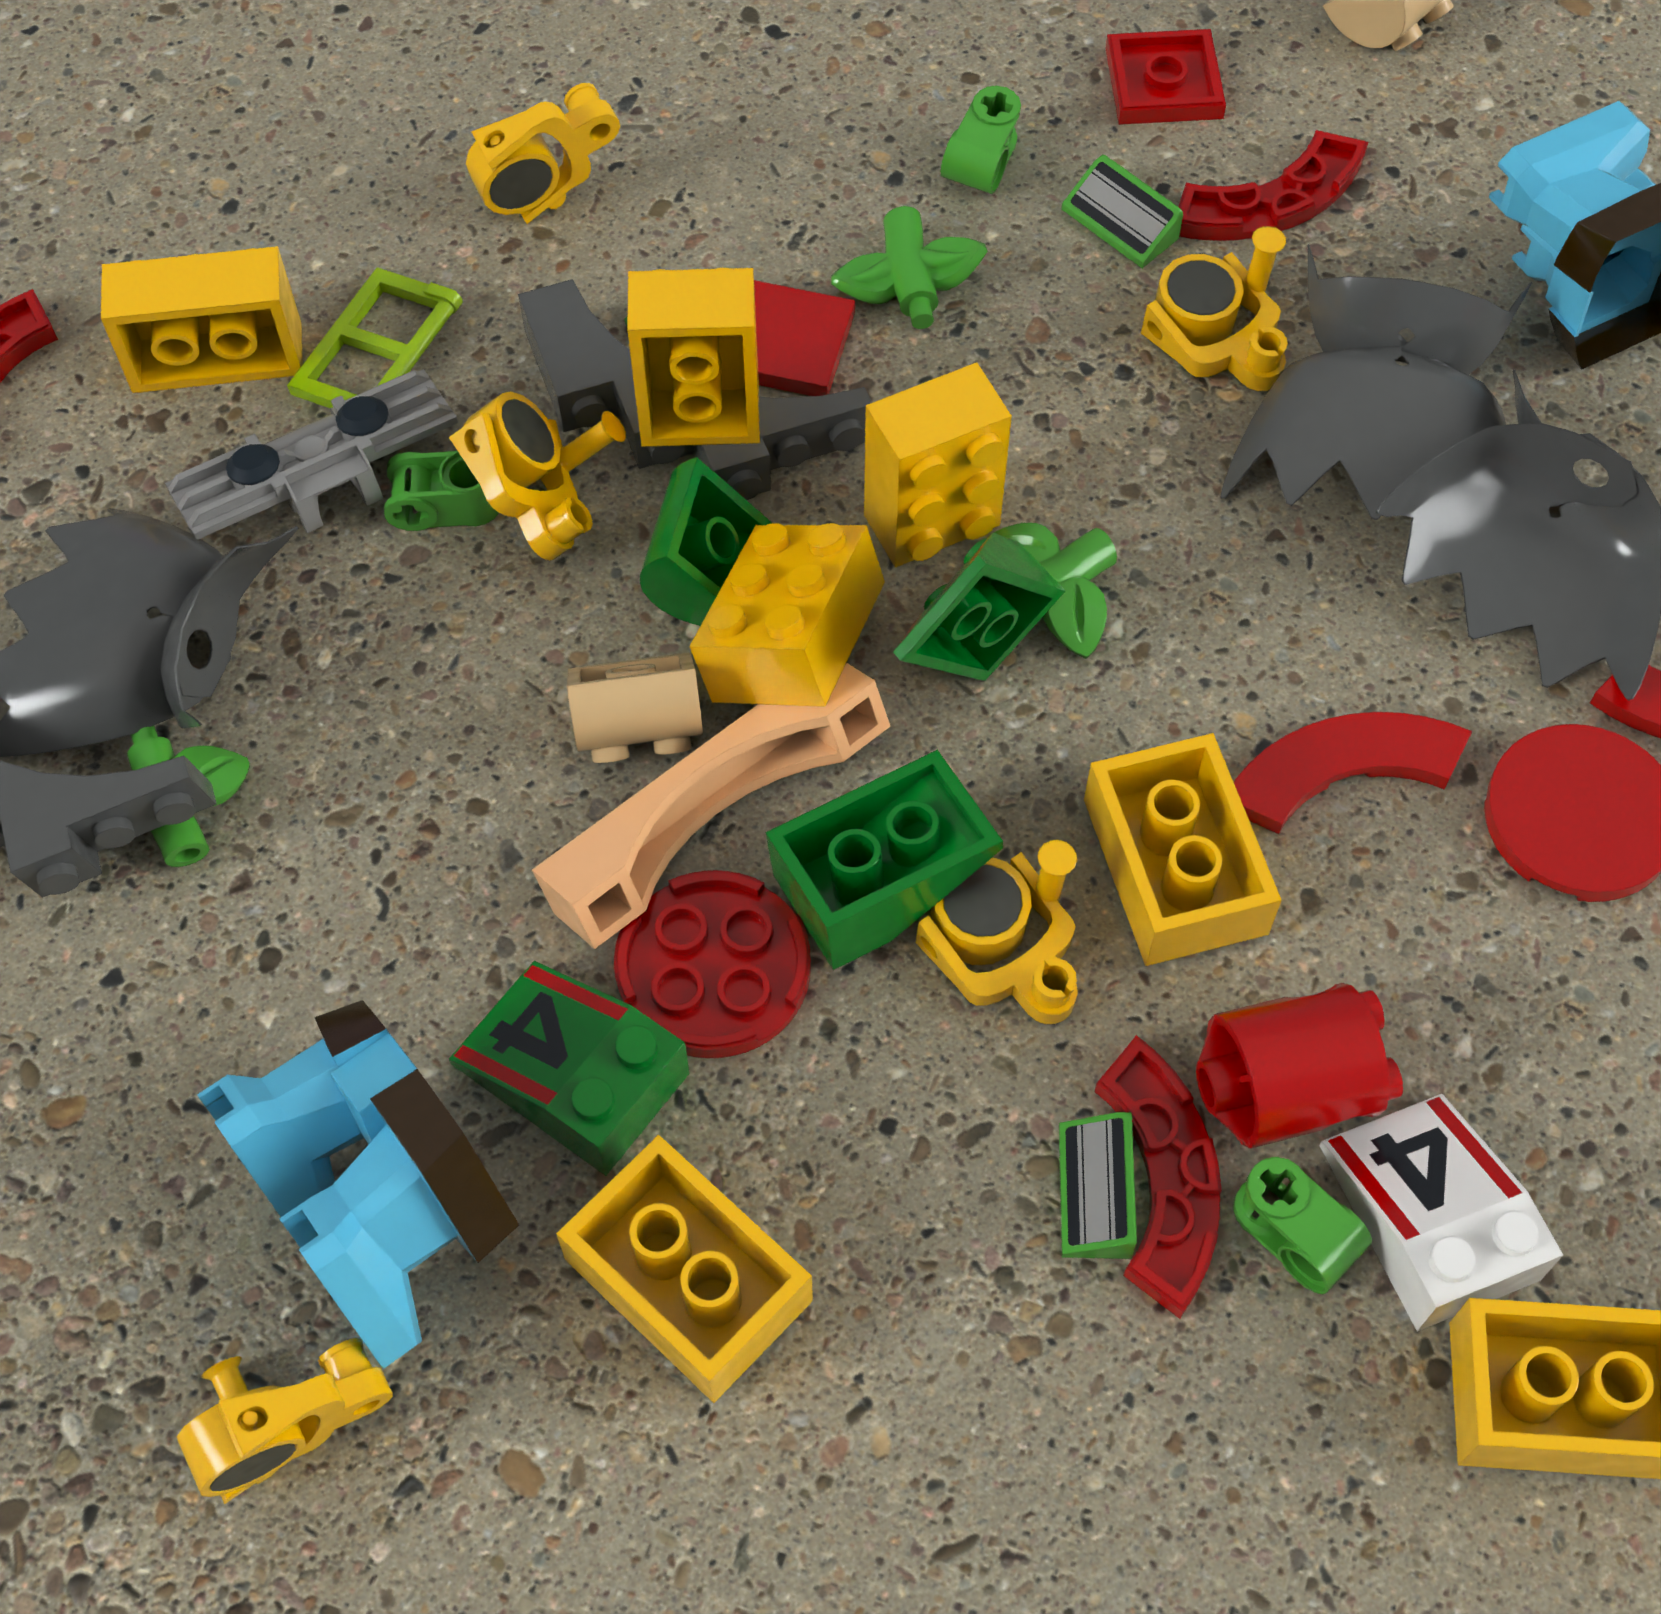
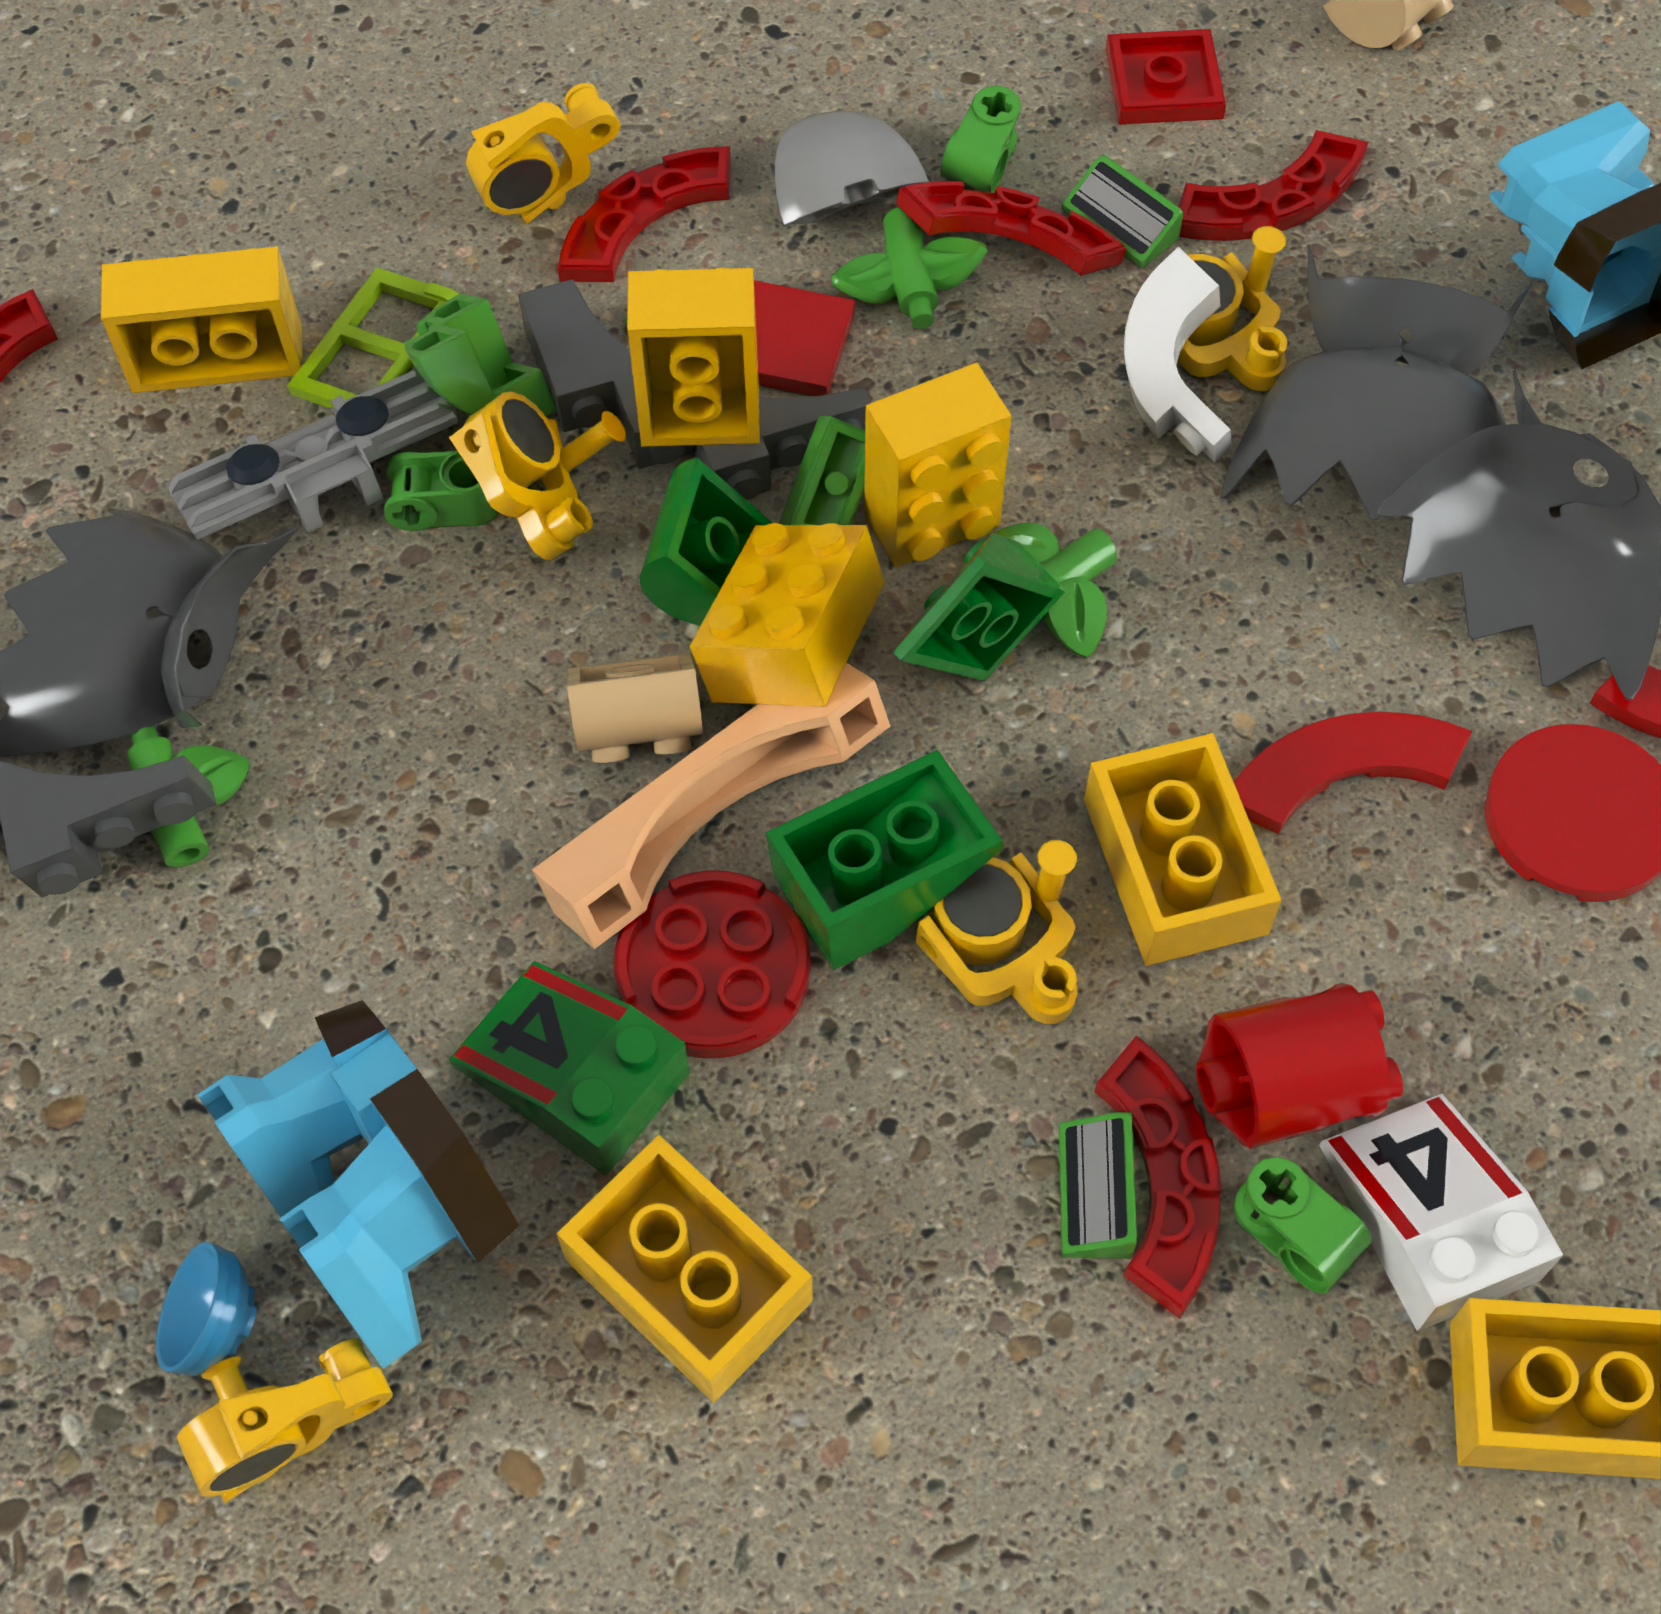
(204, 1311): none -> dark azure piece
(468, 359): none -> bright green brick
(634, 202): none -> red tile
(829, 476): none -> bright green slope
(839, 162): none -> light grey brick
(1015, 215): none -> red tile
(1161, 319): none -> white arch

